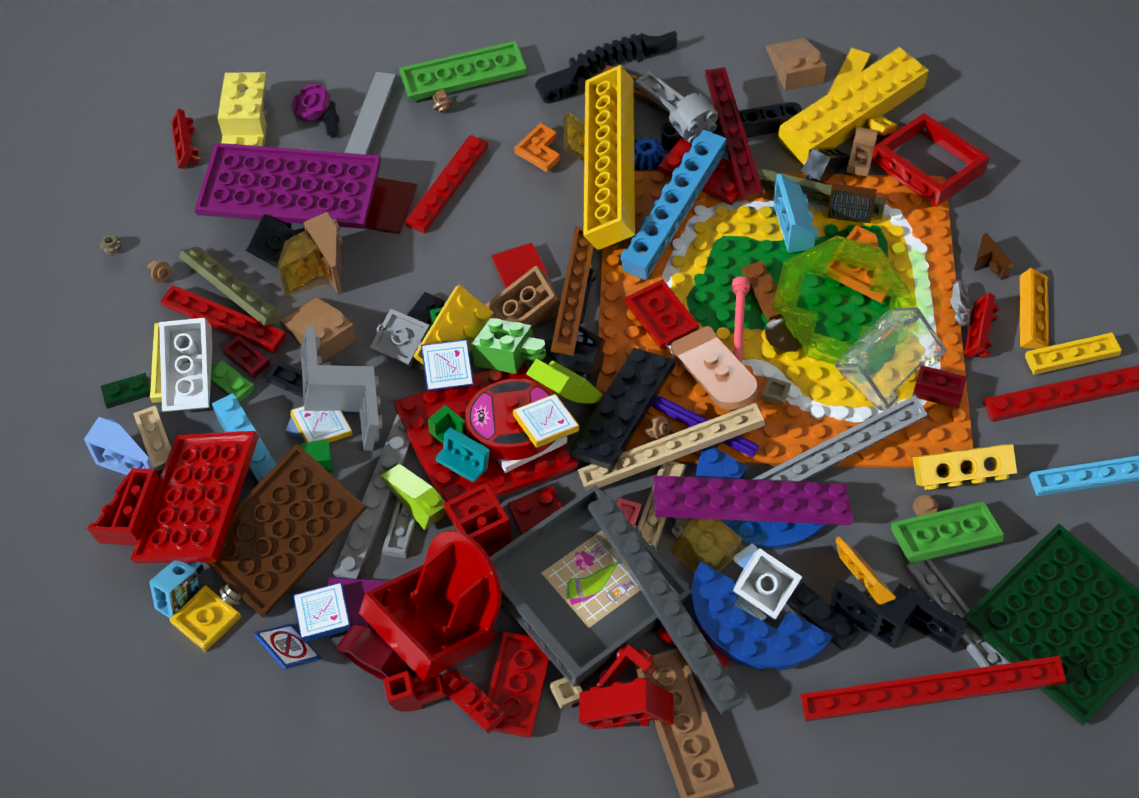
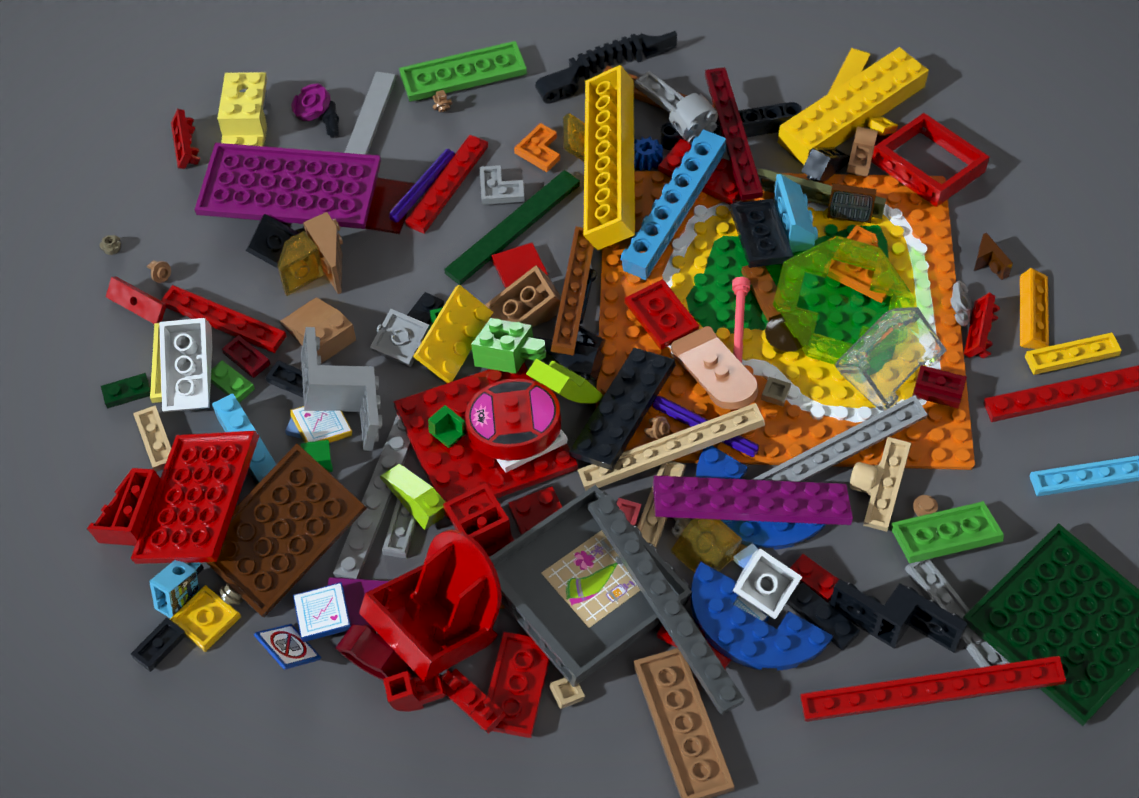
(114, 448): light blue slope -> none
(136, 300): none -> red tile
(158, 644): none -> black plate
(231, 286): olive plate -> none
(421, 186): none -> dark purple axle
(447, 365): white tile -> none
(463, 455): teal bracket -> none
(498, 191): none -> light grey plate
(511, 227): none -> dark green tile
(546, 420): tile -> none
(623, 658): red bracket -> none
(625, 703): red wedge -> none
(761, 233): none -> black plate
(797, 63): medium nougat slope -> none
(815, 577): none -> red plate
(864, 572): light orange slope -> none
(881, 482): none -> tan plate
(1002, 465): yellow brick -> none

